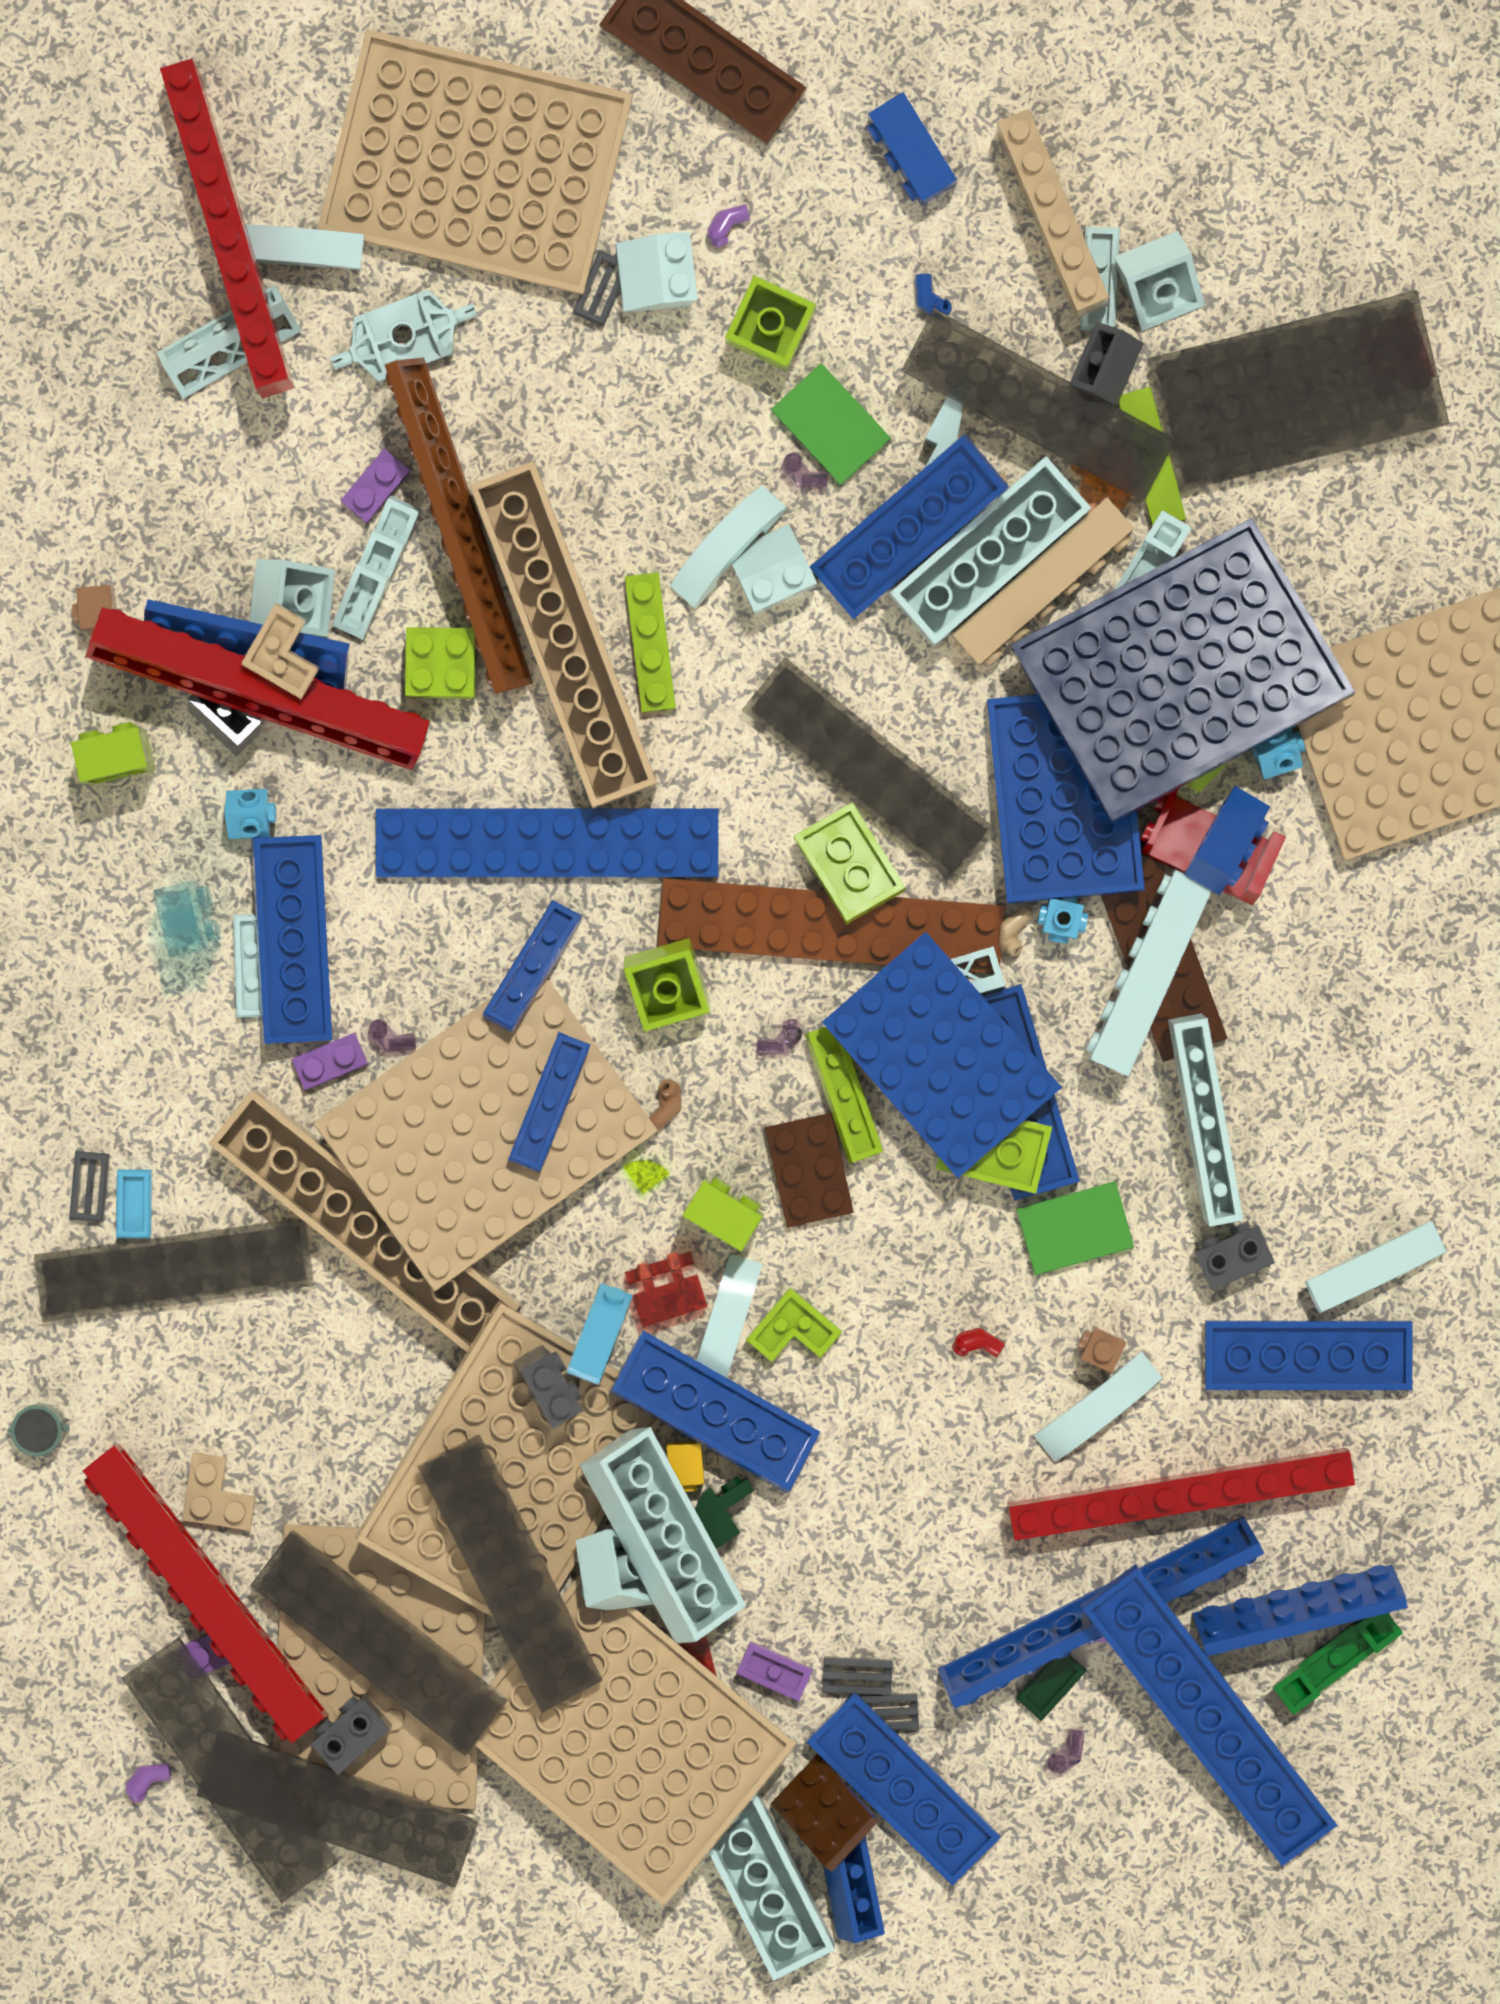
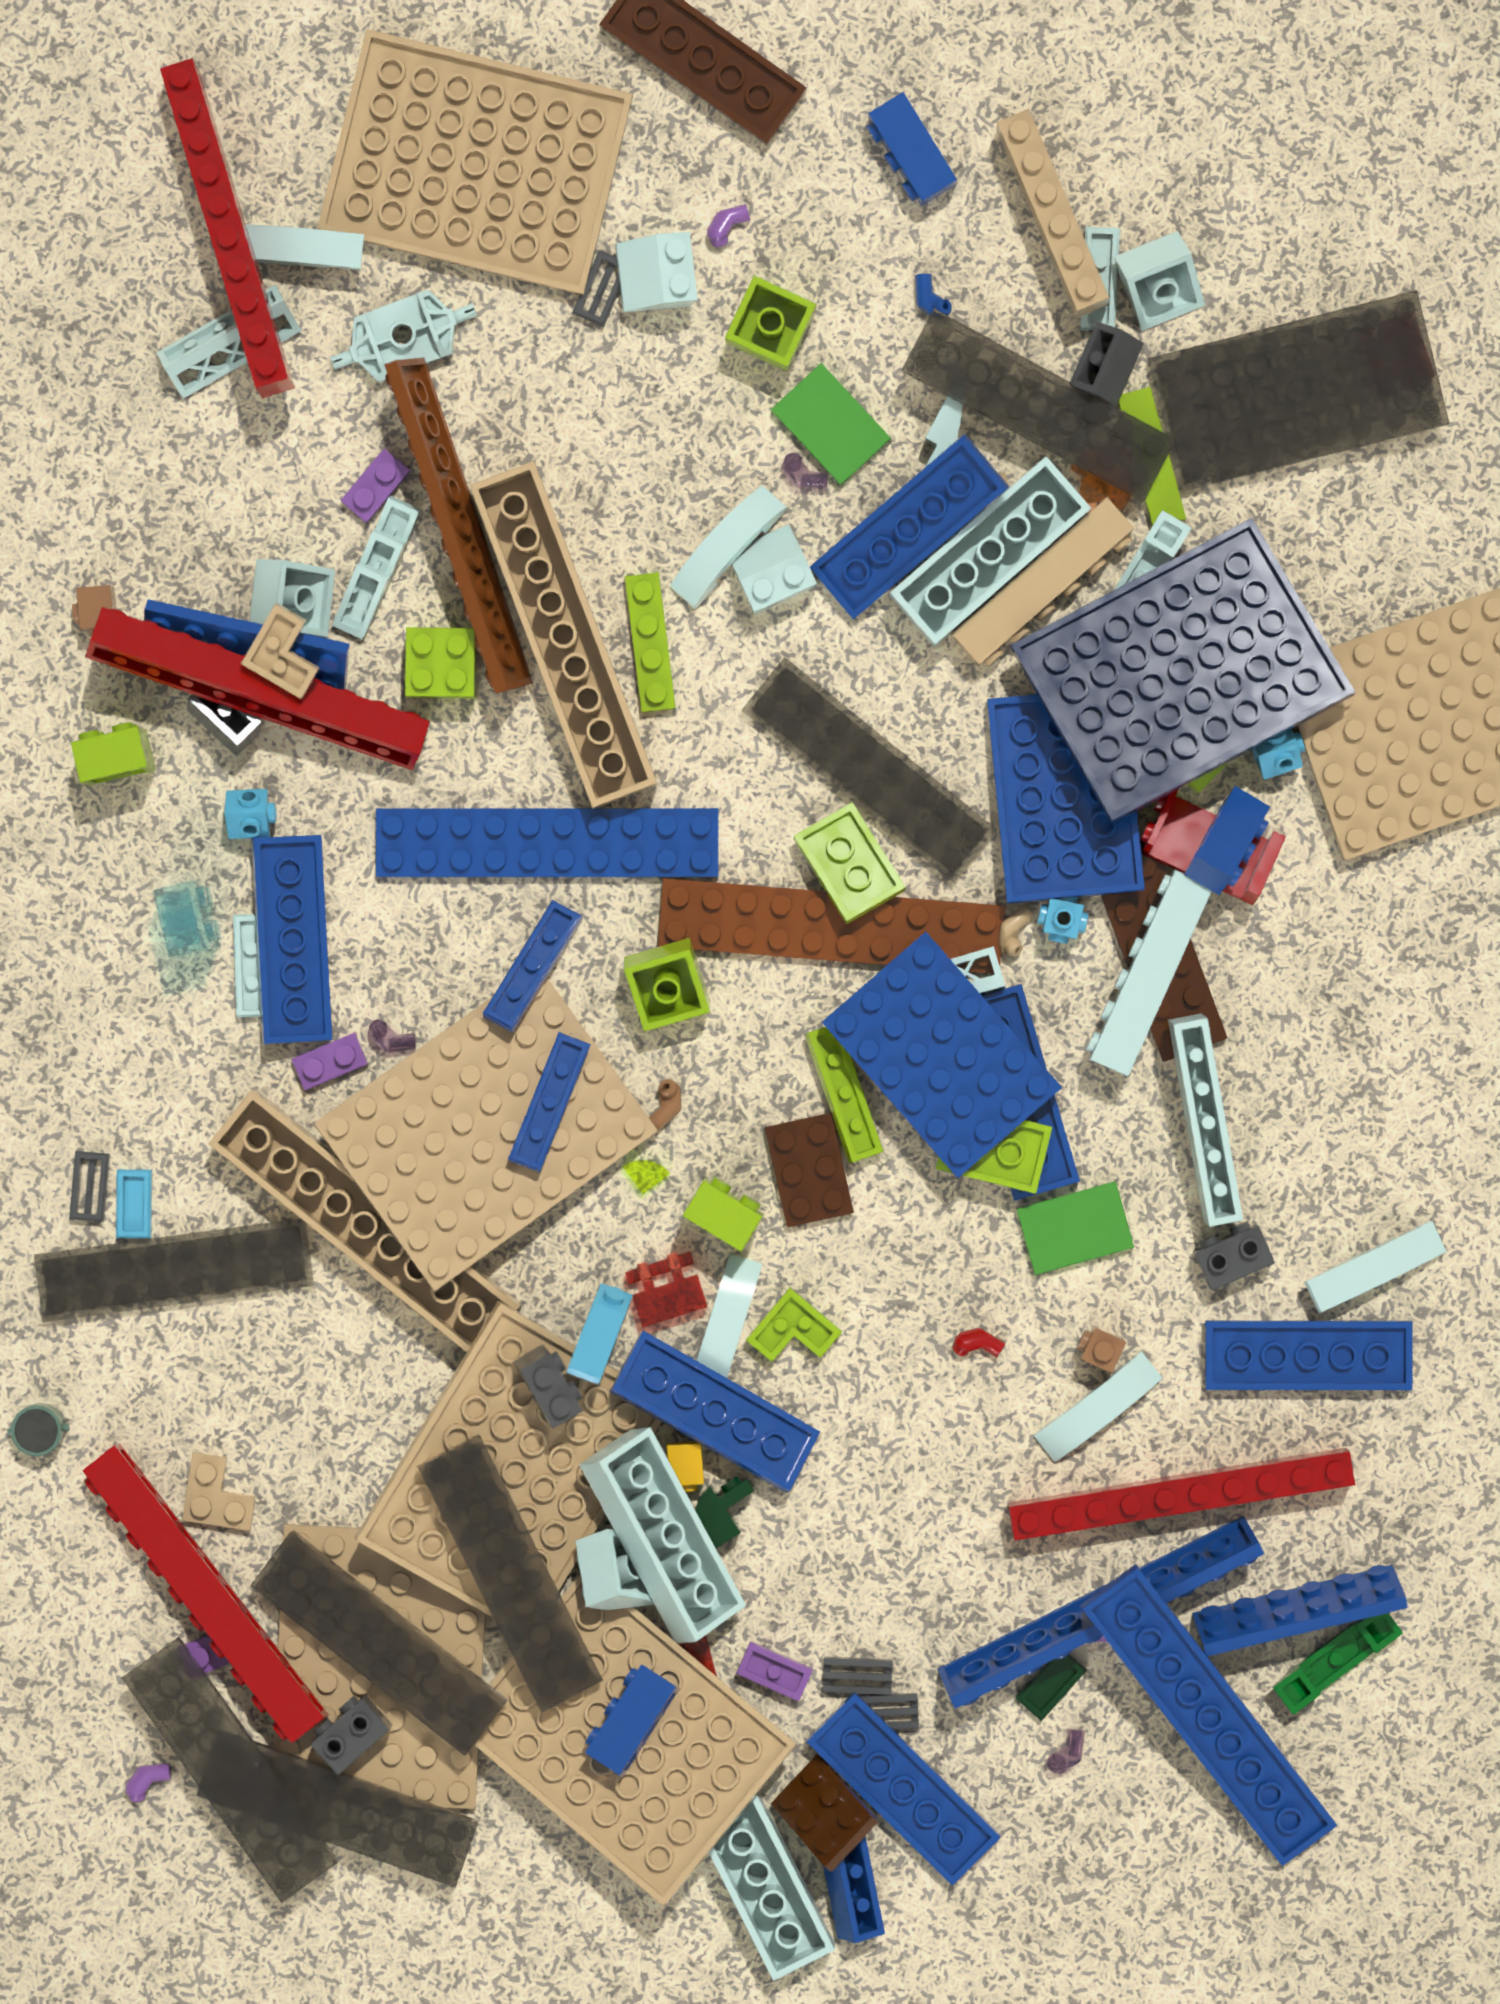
(630, 1719): none -> blue brick
(784, 1042): arm -> none

